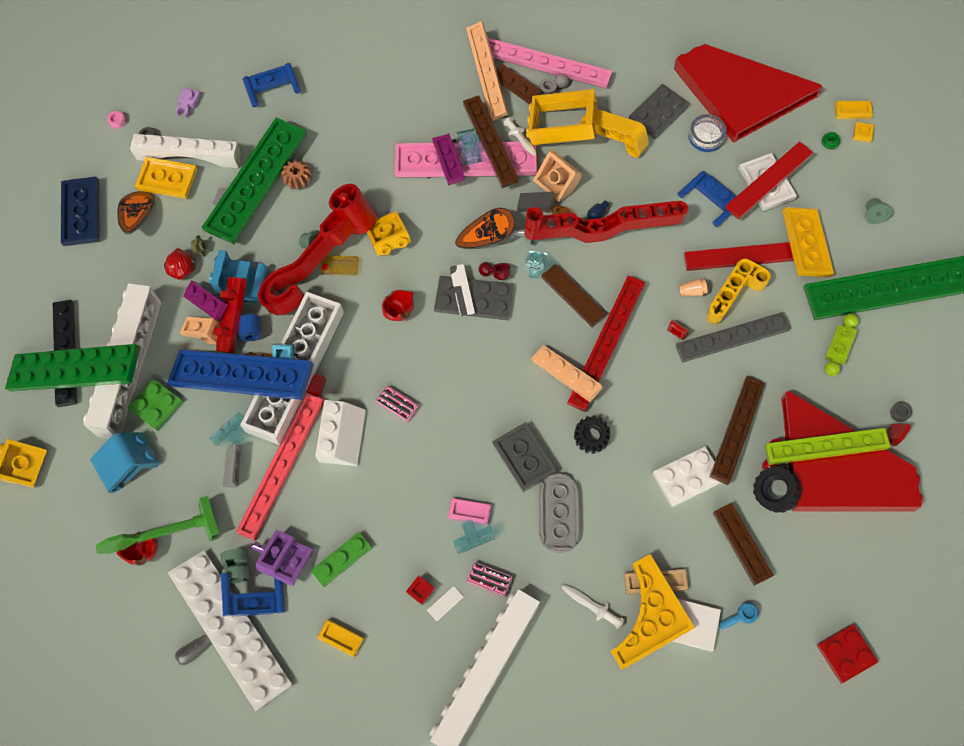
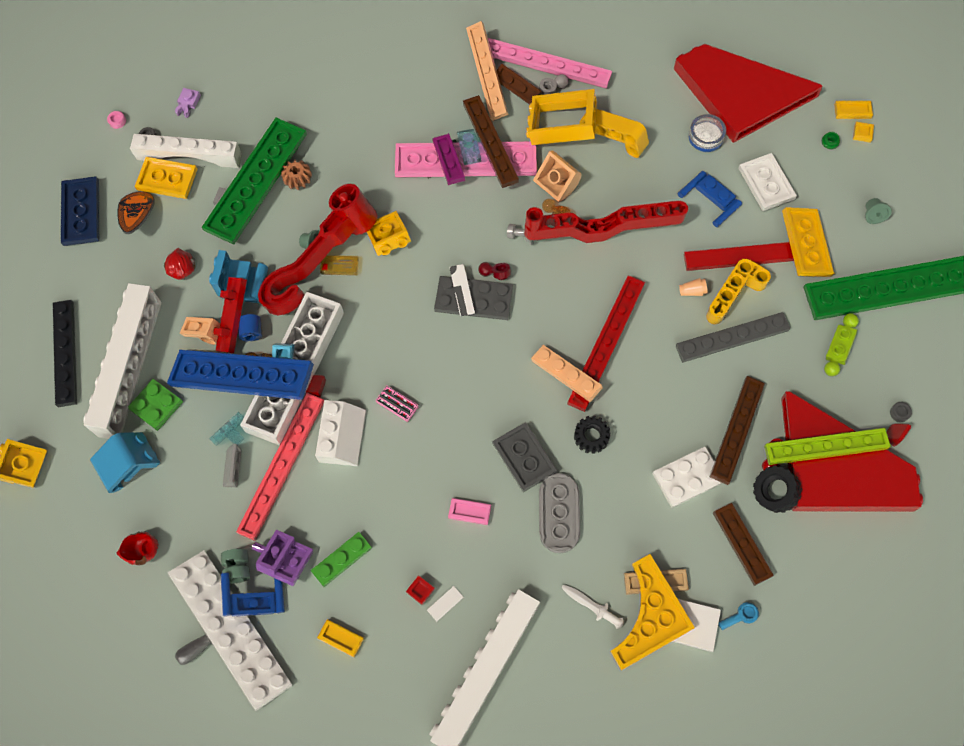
(73, 368): green plate -> none
(123, 541): bright green piece -> none
(199, 246): olive plate -> none
(205, 300): magenta plate -> none
(270, 79): blue plate -> none
(398, 305): red hair -> none
(473, 537): clear light blue tile -> none
(487, 229): shield -> none
(489, 579): tile -> none
(517, 131): white sword -> none
(536, 262): clear light blue tile -> none
(541, 200): dark grey tile -> none
(573, 295): reddish brown tile -> none
(597, 210): dark blue cylinder -> none
(659, 110): dark grey plate -> none
(678, 329): red slope -> none
(769, 180): red tile -> none
(847, 653): red plate -> none

